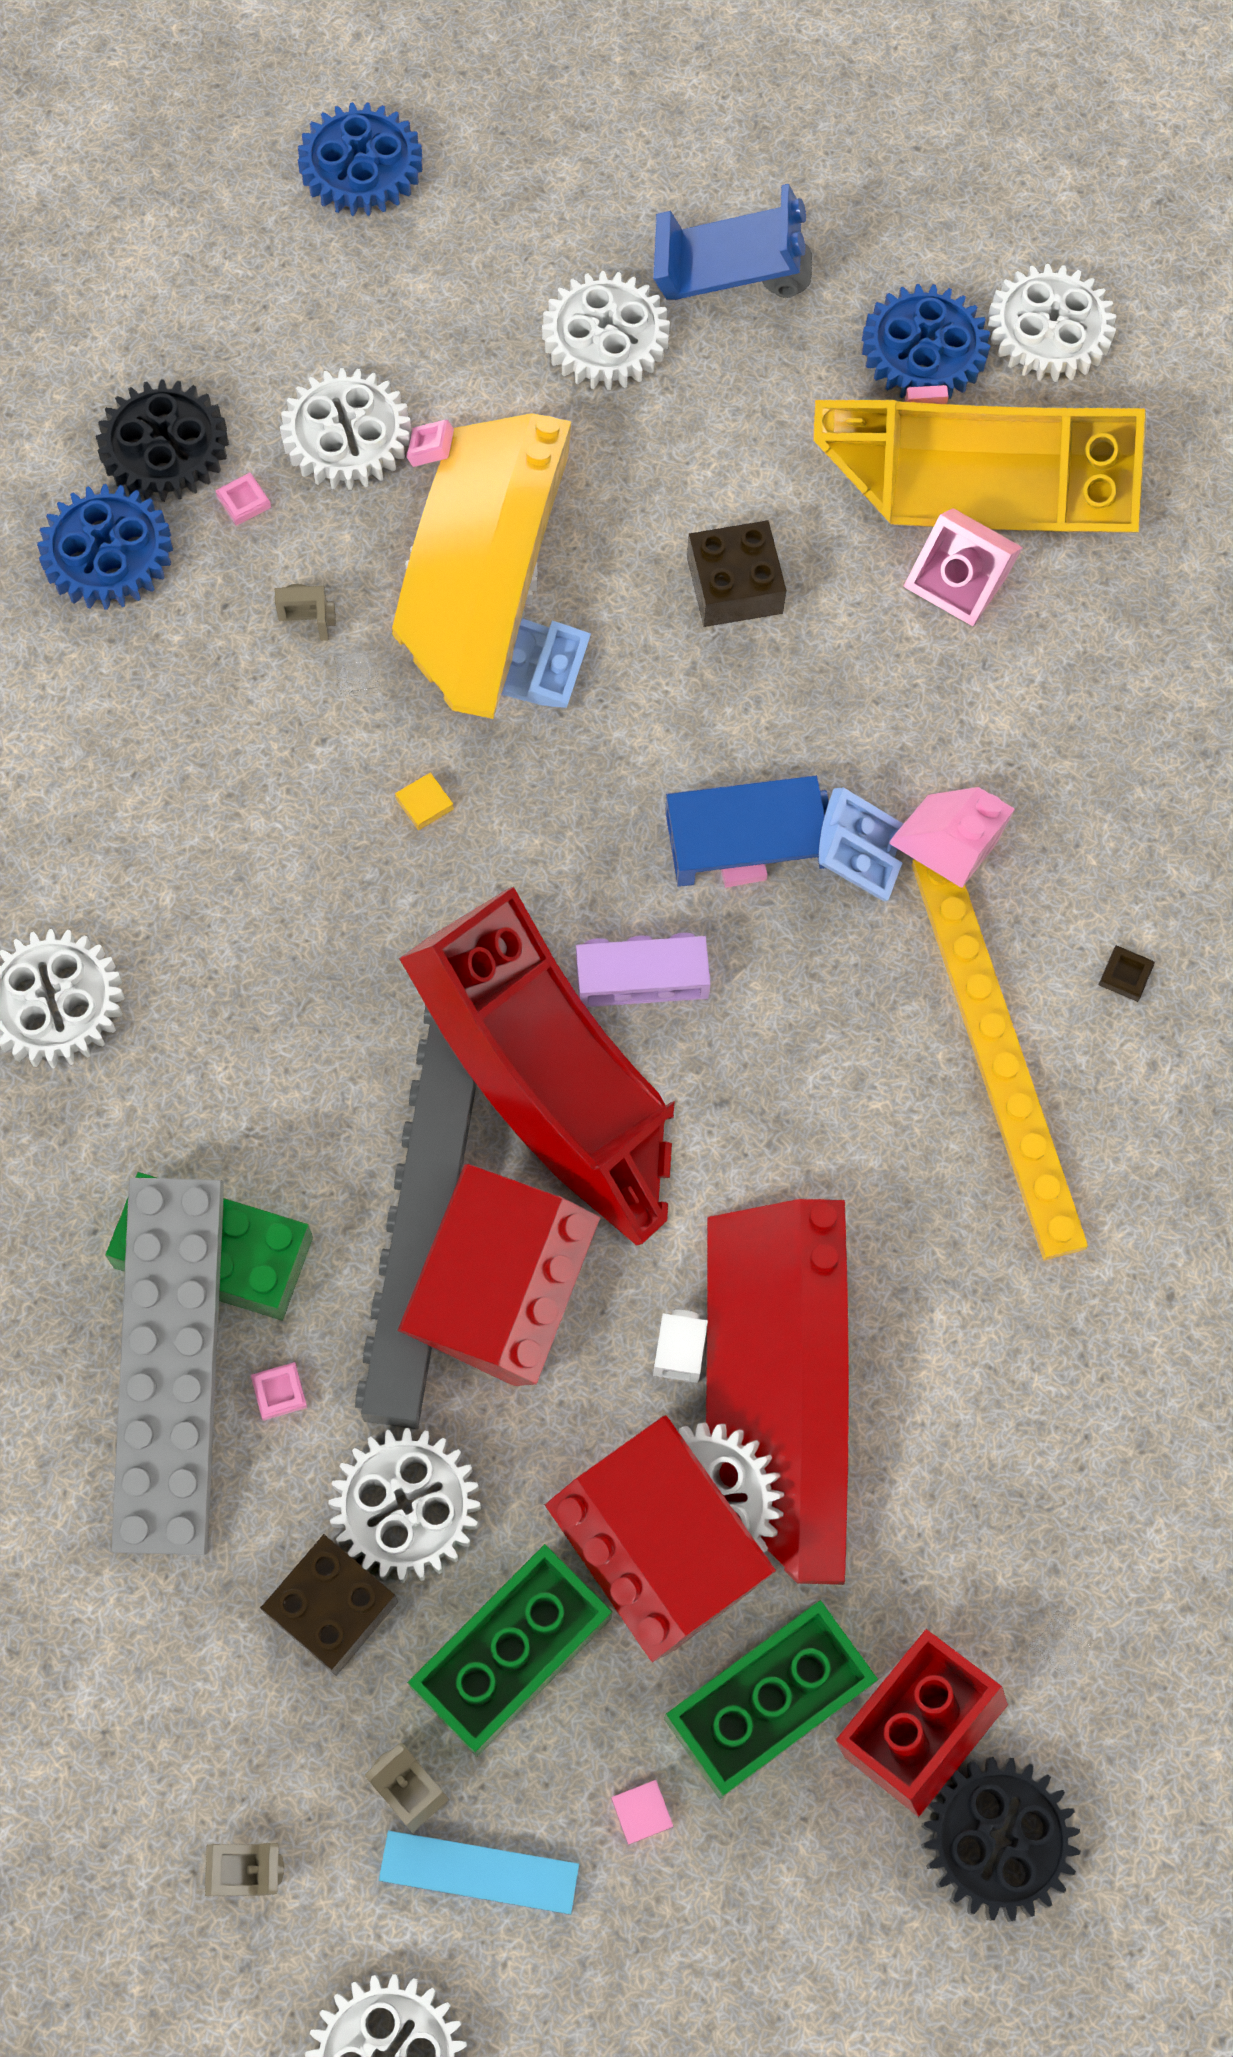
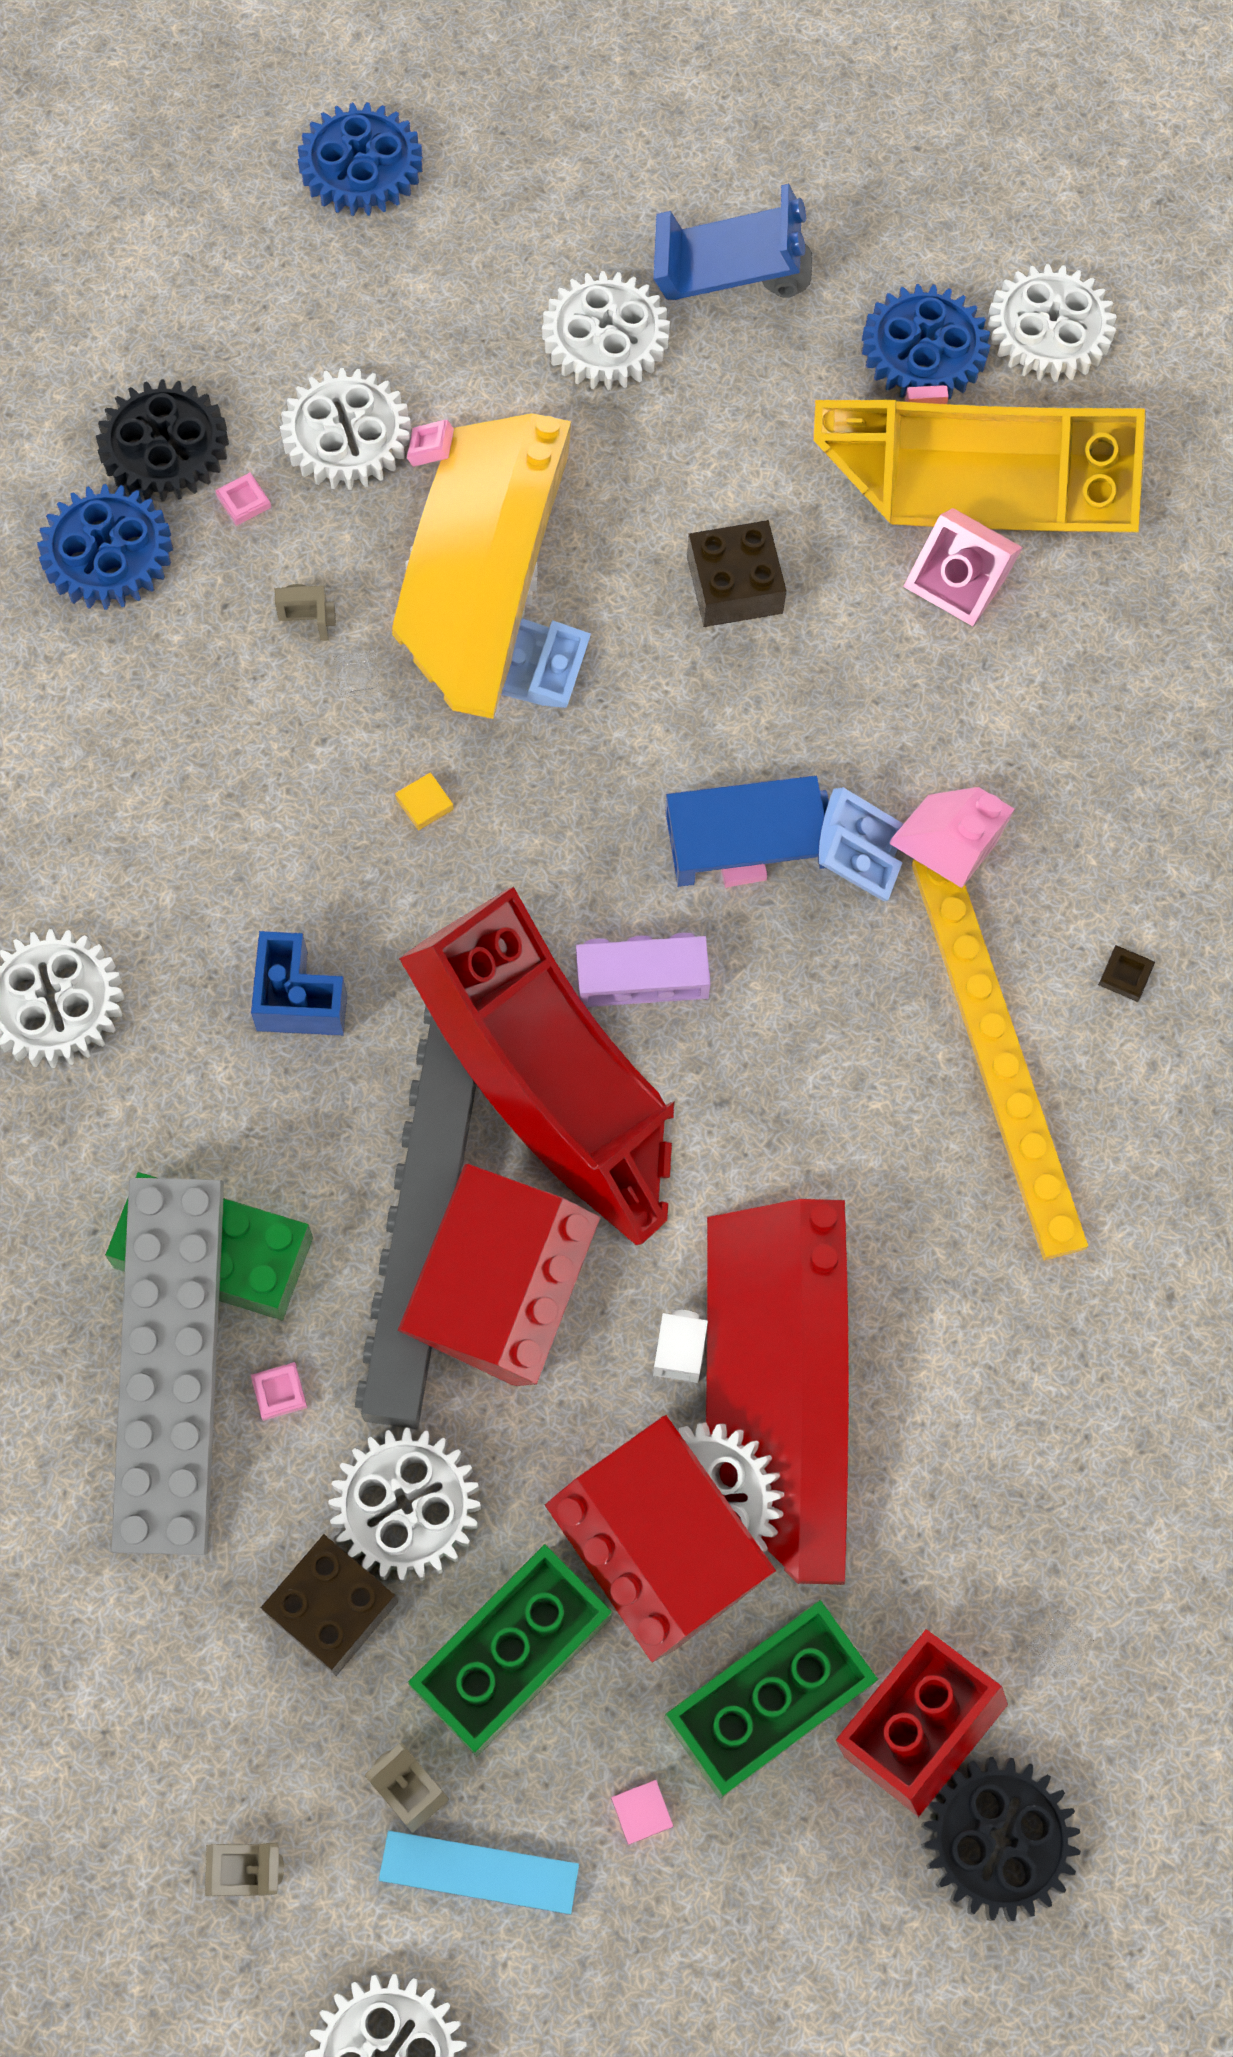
(289, 998): none -> blue brick

